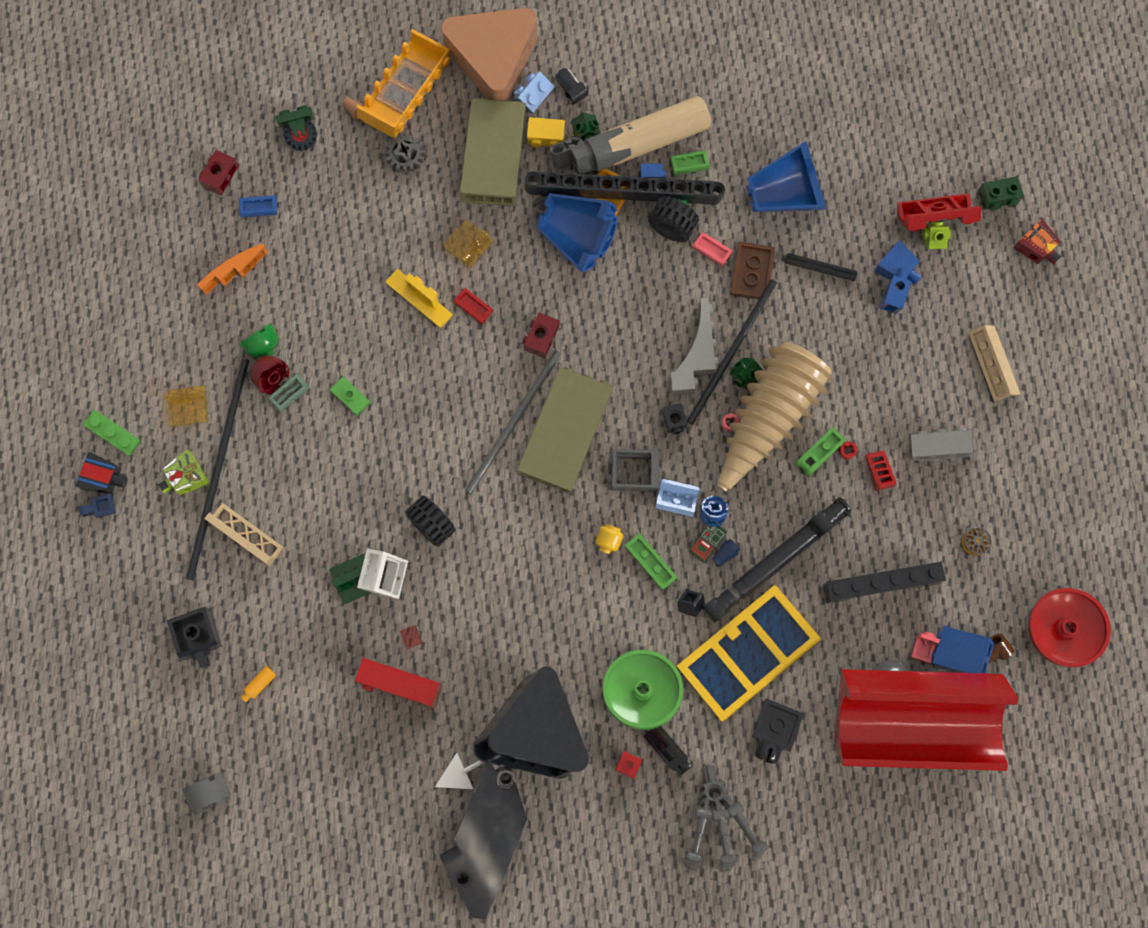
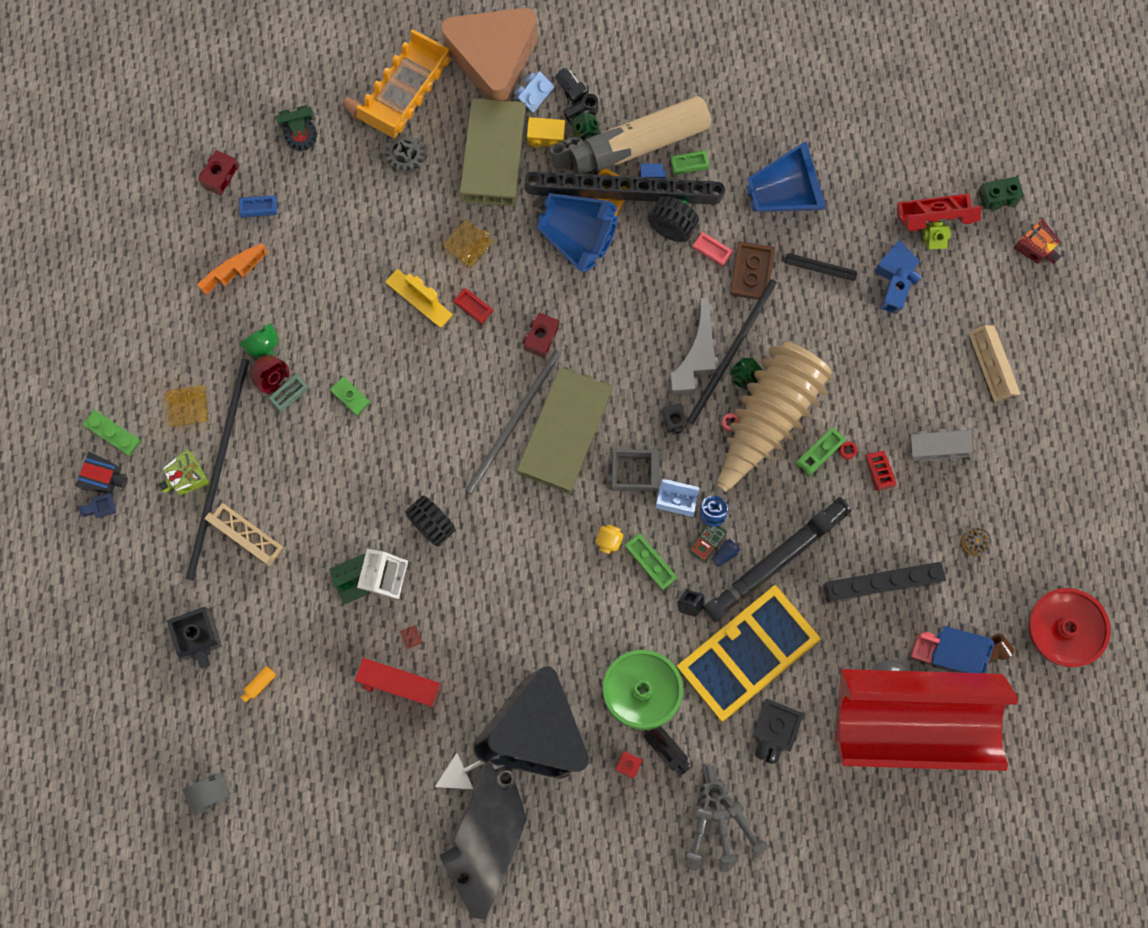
(581, 106): none -> black piece

